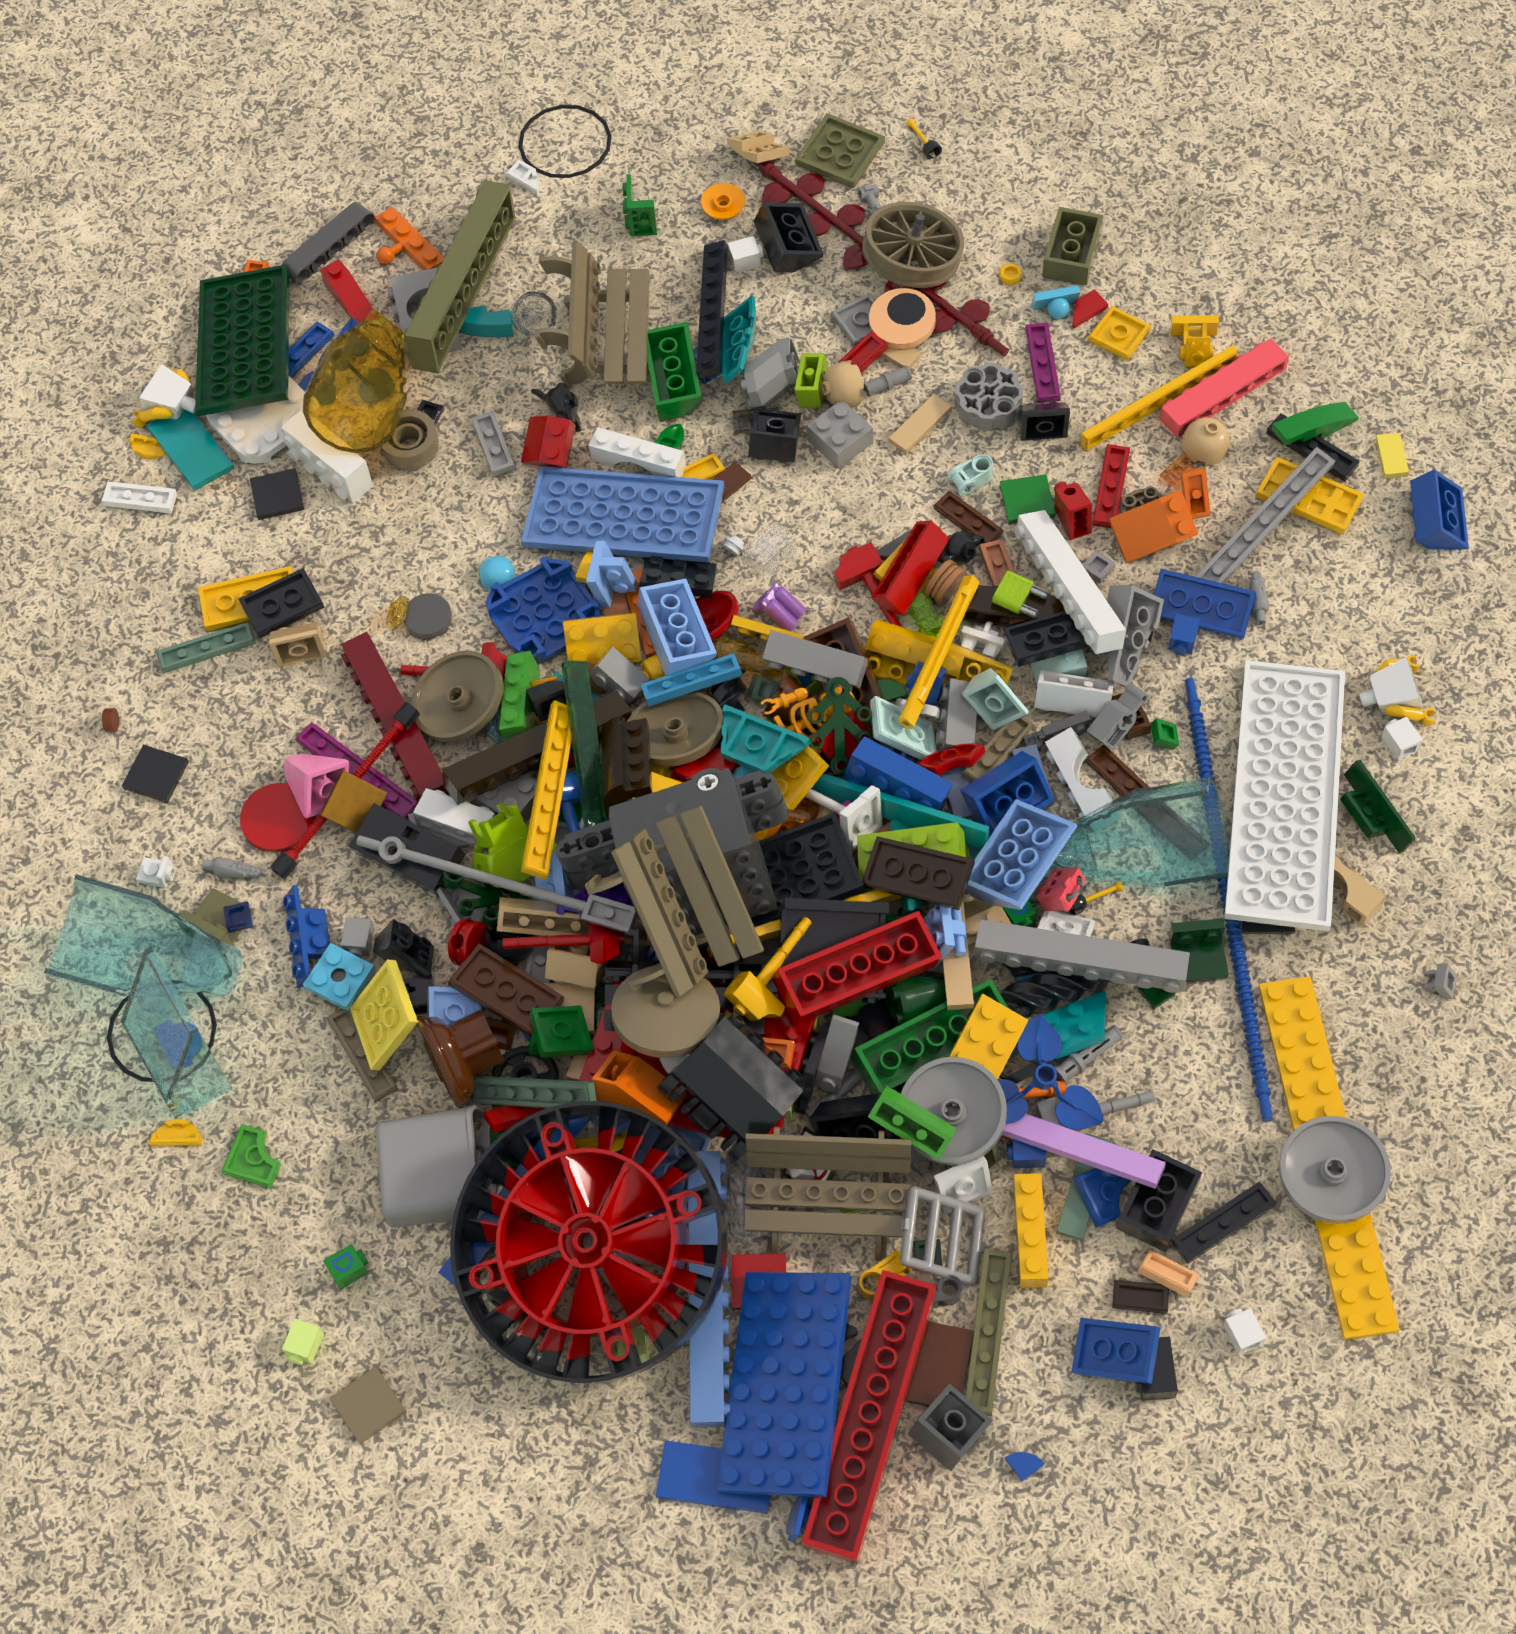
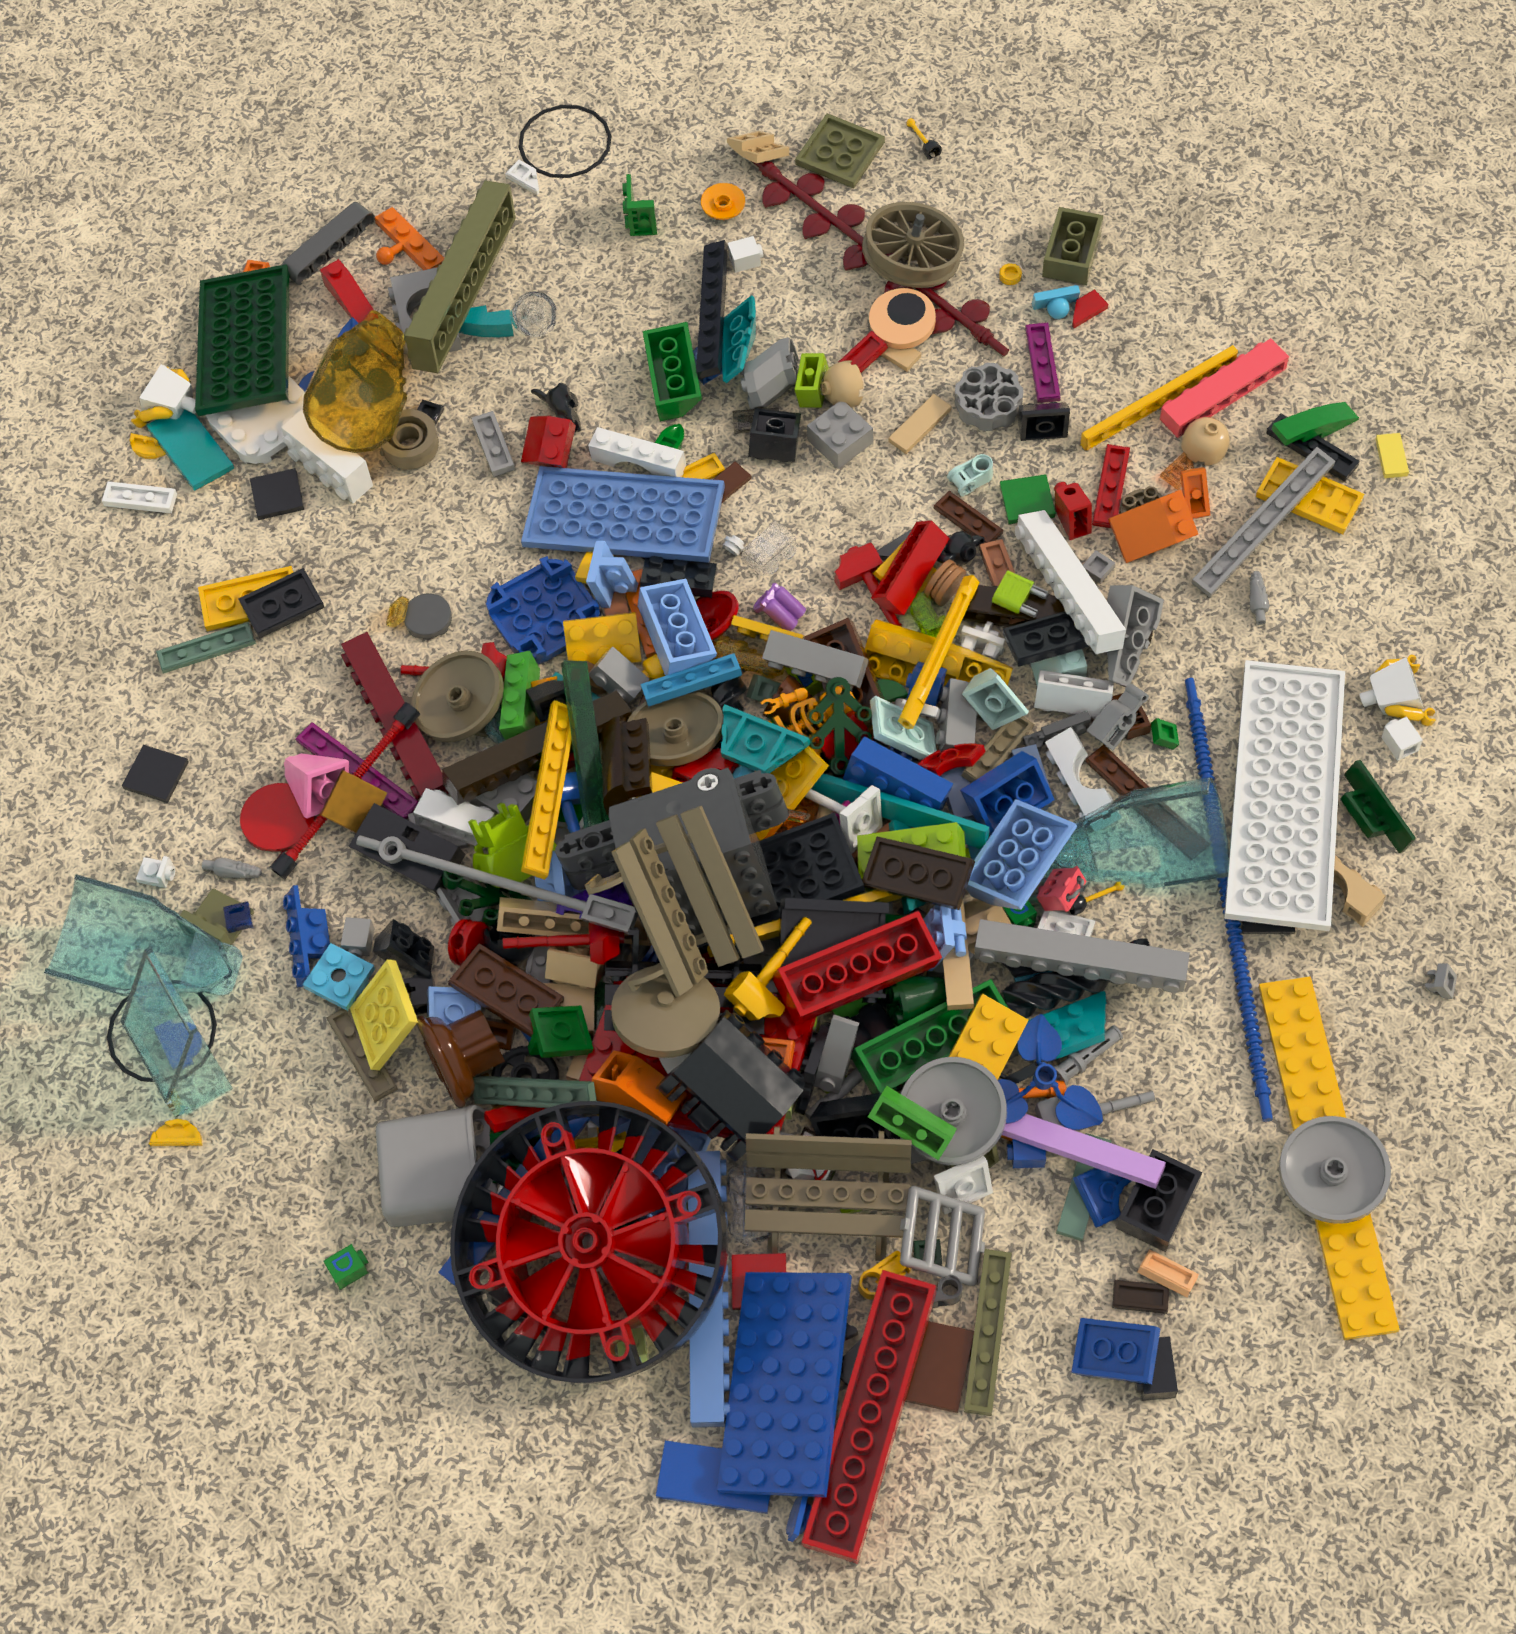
(110, 719): copper tile -> none
(249, 1158): bright green tile -> none
(297, 644): tan slope -> none
(302, 1342): yellowish green brick -> none
(308, 347): blue tile -> none
(368, 1405): dark tan tile -> none
(495, 570): medium azure hair -> none
(583, 321): dark tan piece -> none
(787, 236): black slope -> none
(854, 318): light grey tile -> none
(869, 193): light grey bar -> none
(888, 380): light grey pin -> none
(950, 1427): dark grey slope -> none
(1024, 1464): blue tile -> none
(1030, 1231): yellow brick -> none
(1119, 333): yellow tile -> none
(1155, 996): dark green tile -> none
(1183, 634): blue brick -> none
(1195, 340): yellow tile -> none
(1205, 946): dark green bracket -> none
(1217, 605): blue tile -> none
(1223, 1222): black plate -> none
(1244, 1331): white brick -> none
(1438, 512): blue slope -> none

